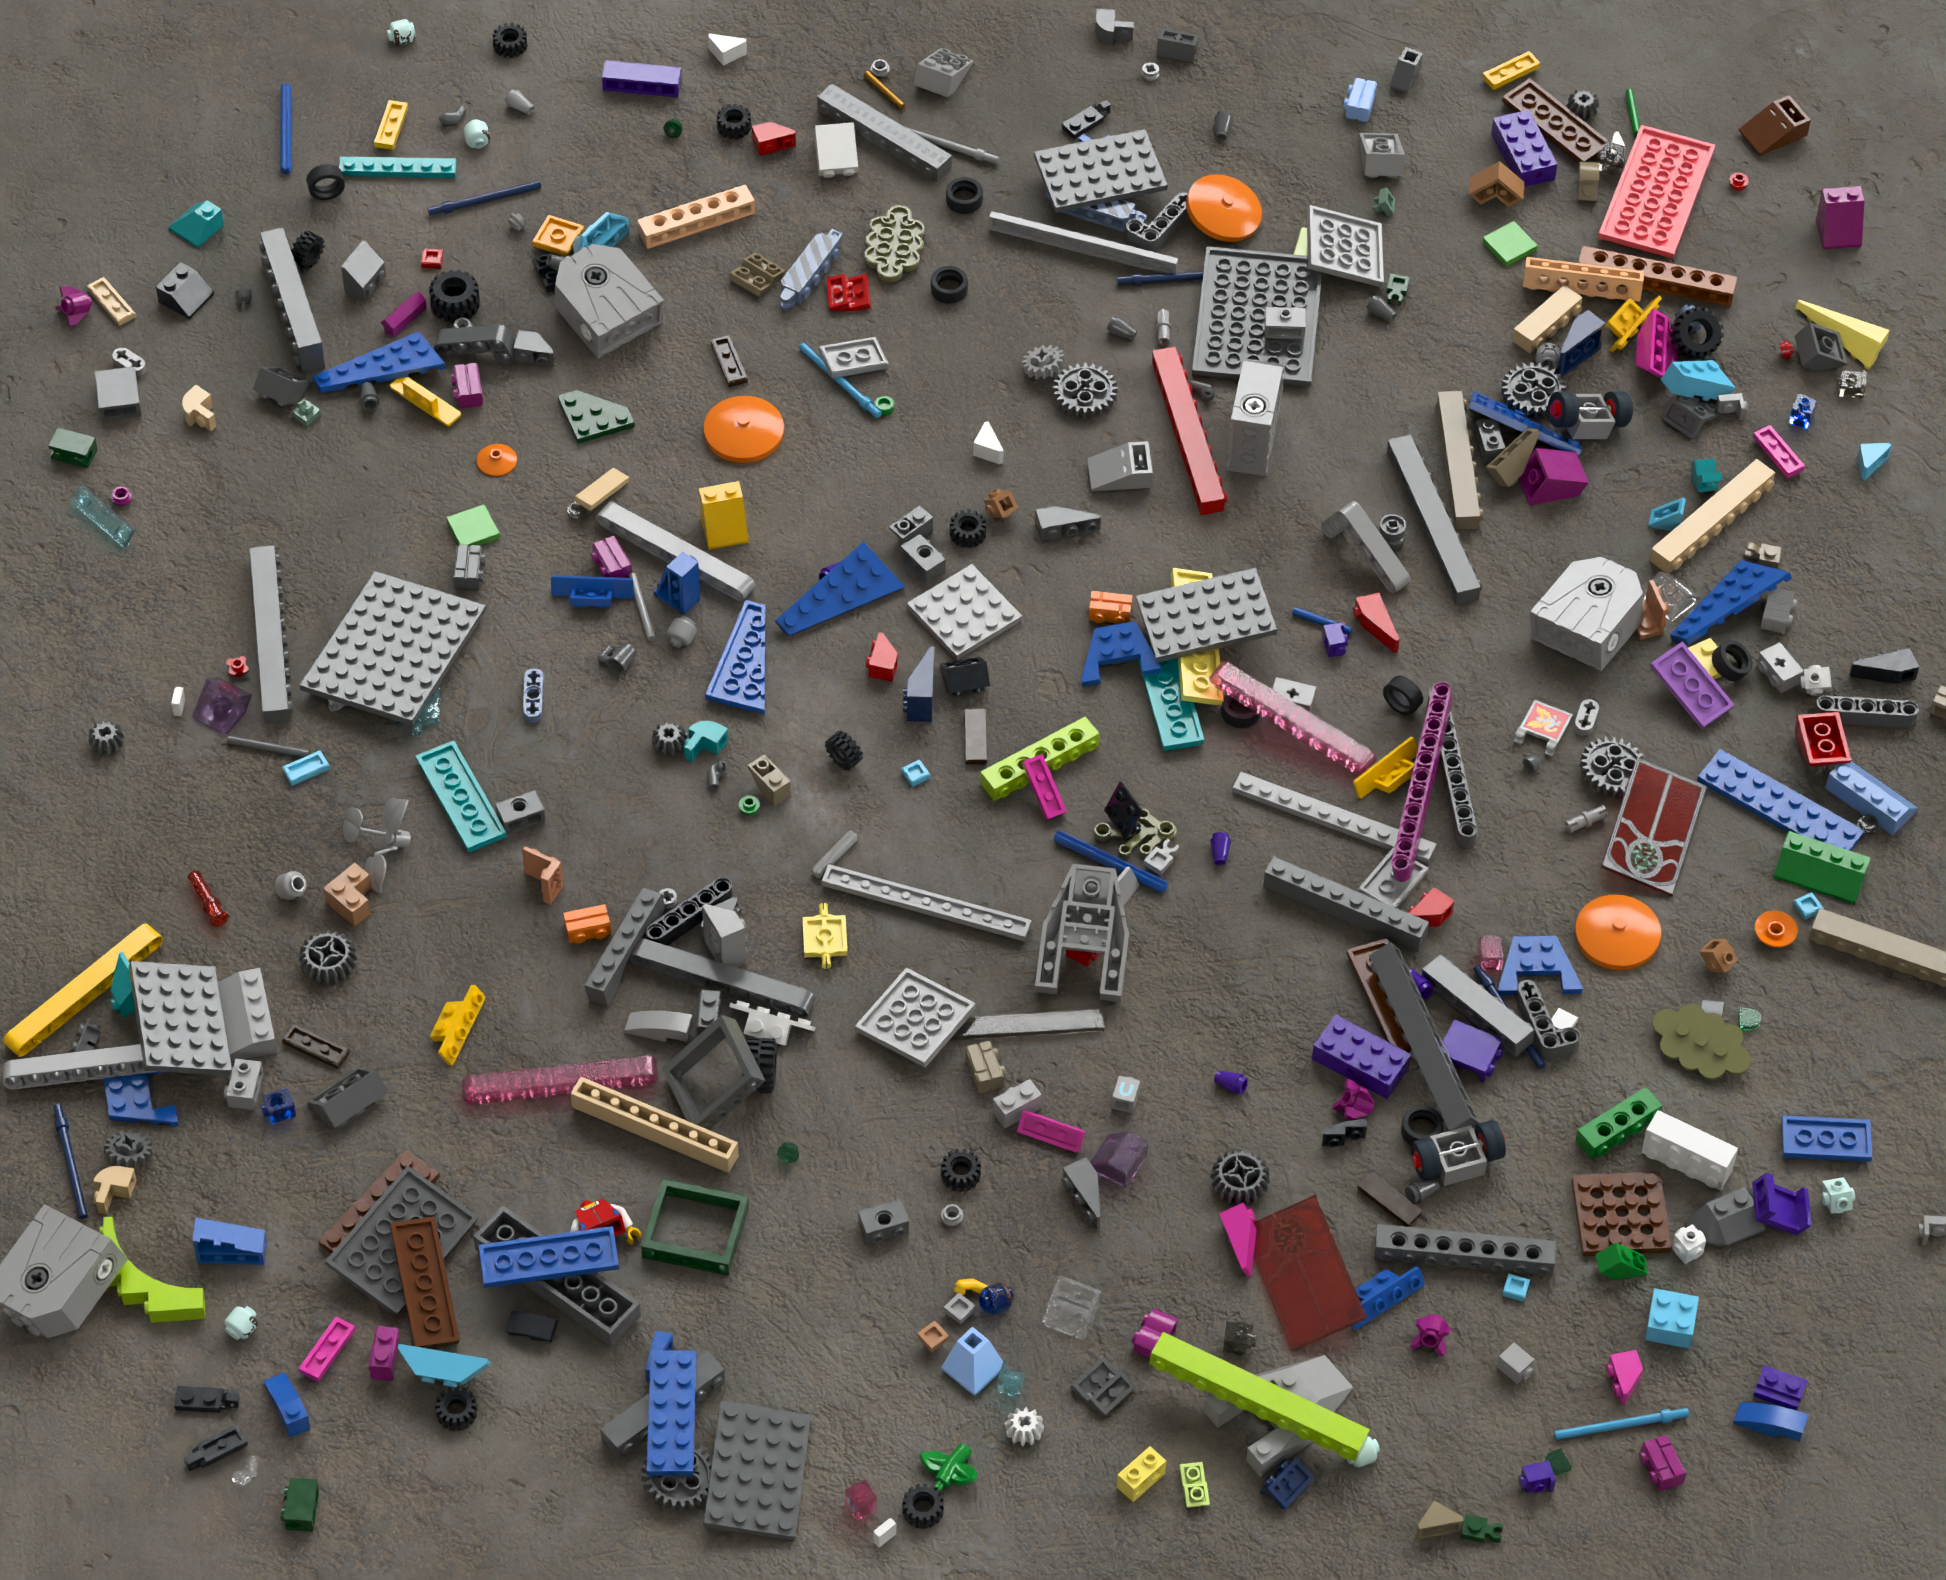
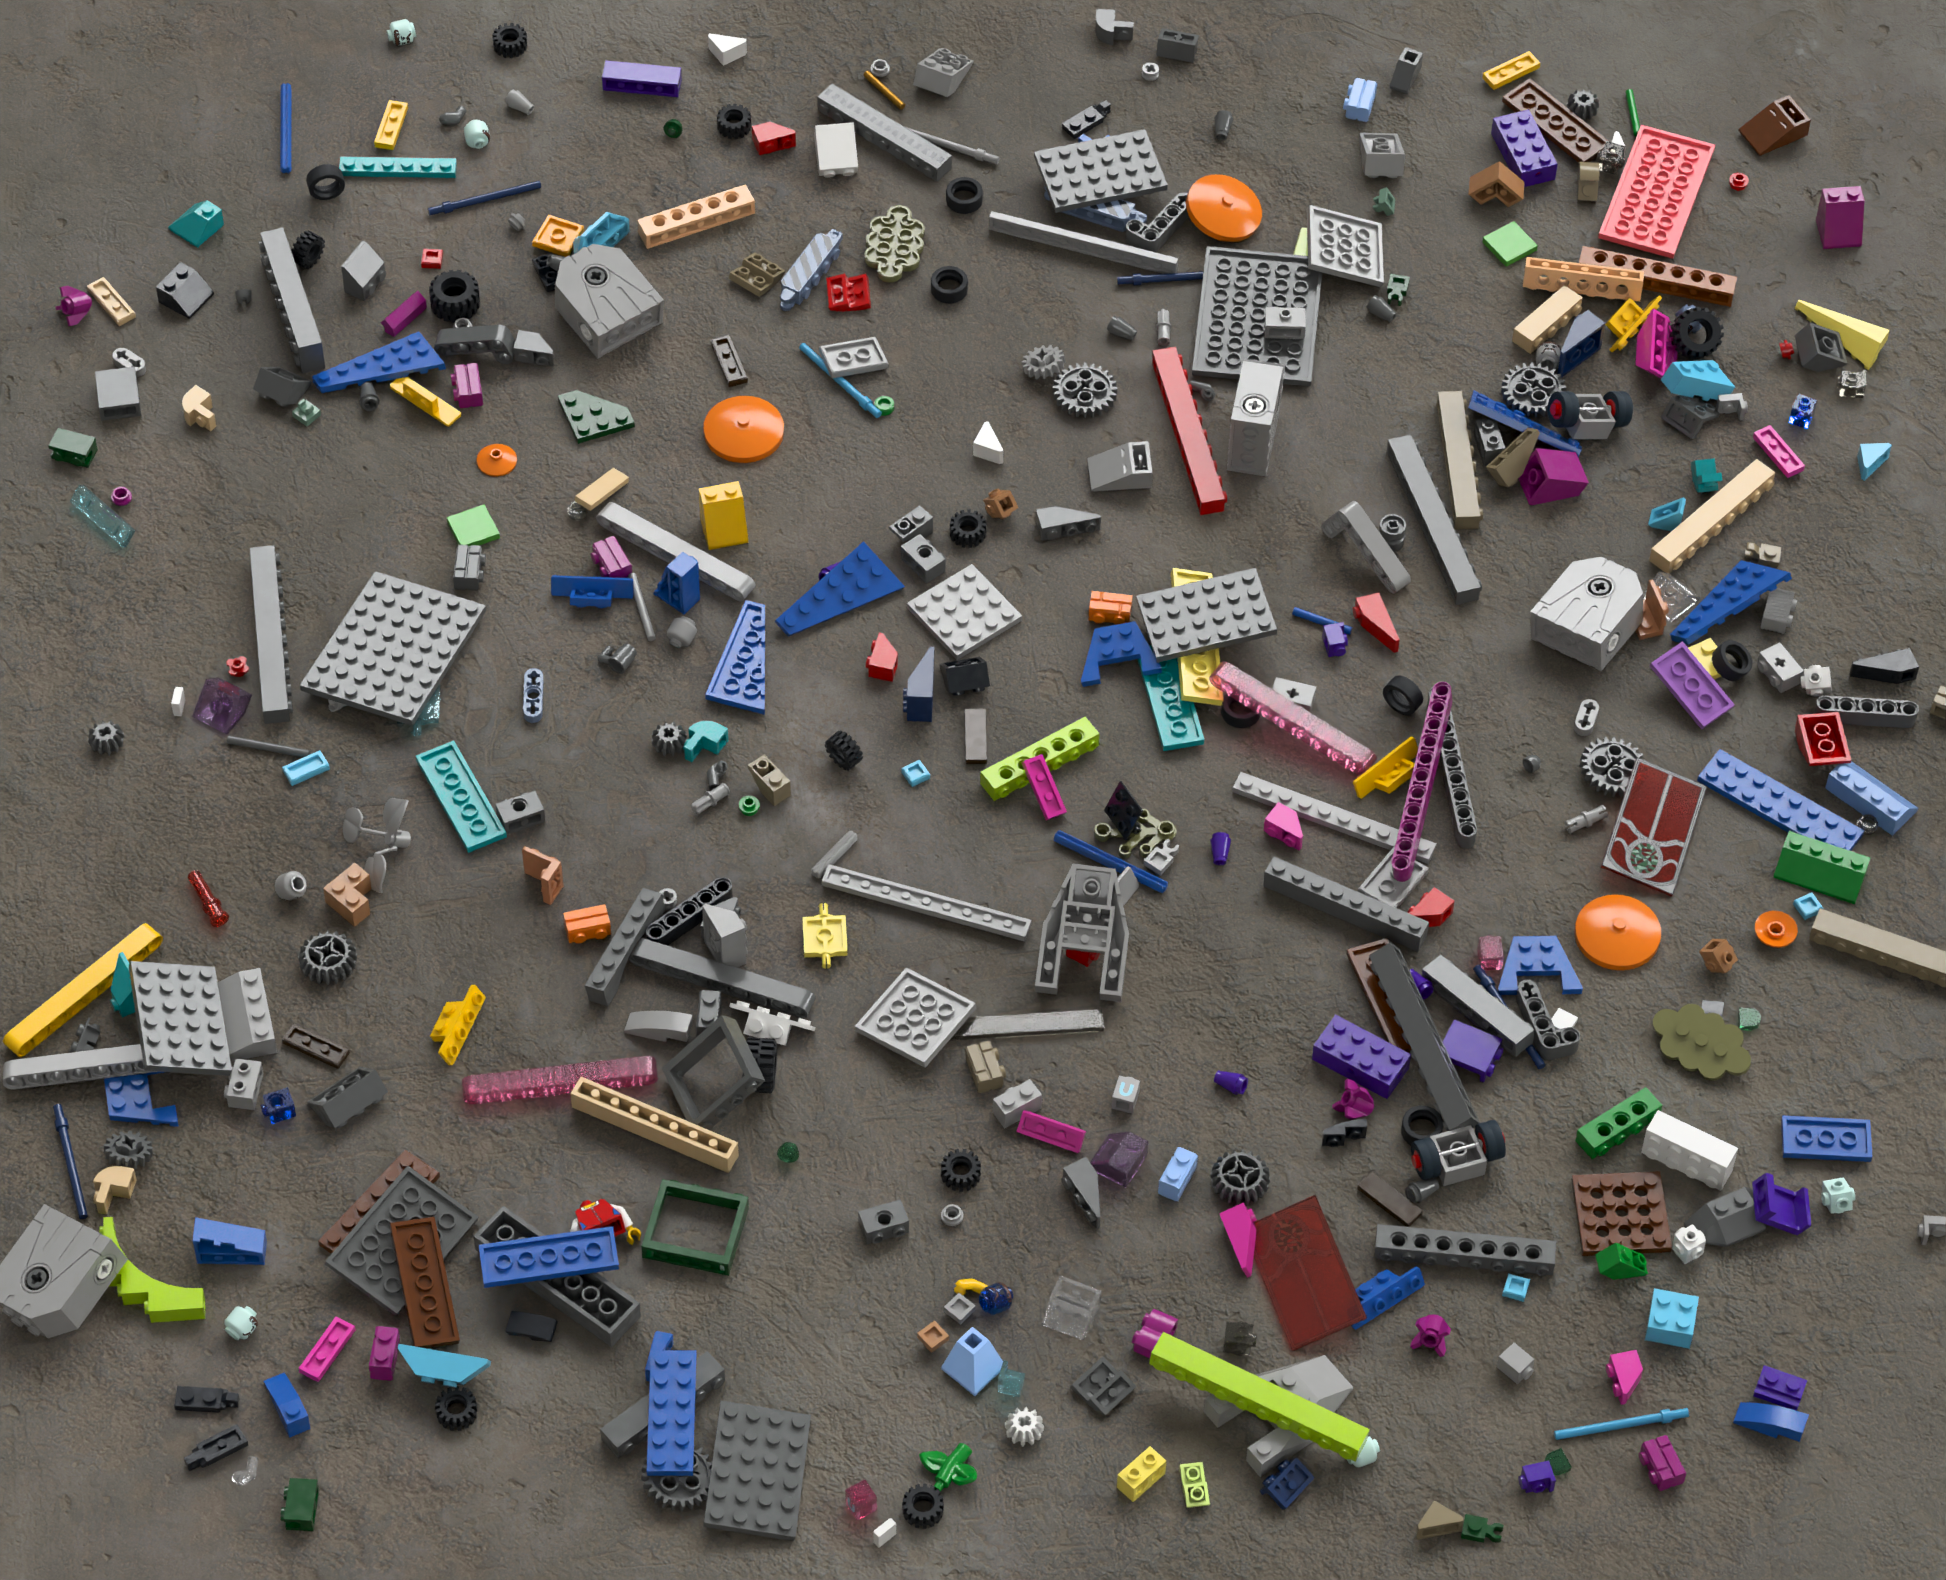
(710, 798): none -> light grey axle
(1177, 1174): none -> light blue brick
(1284, 825): none -> slope
(1545, 723): flag -> none

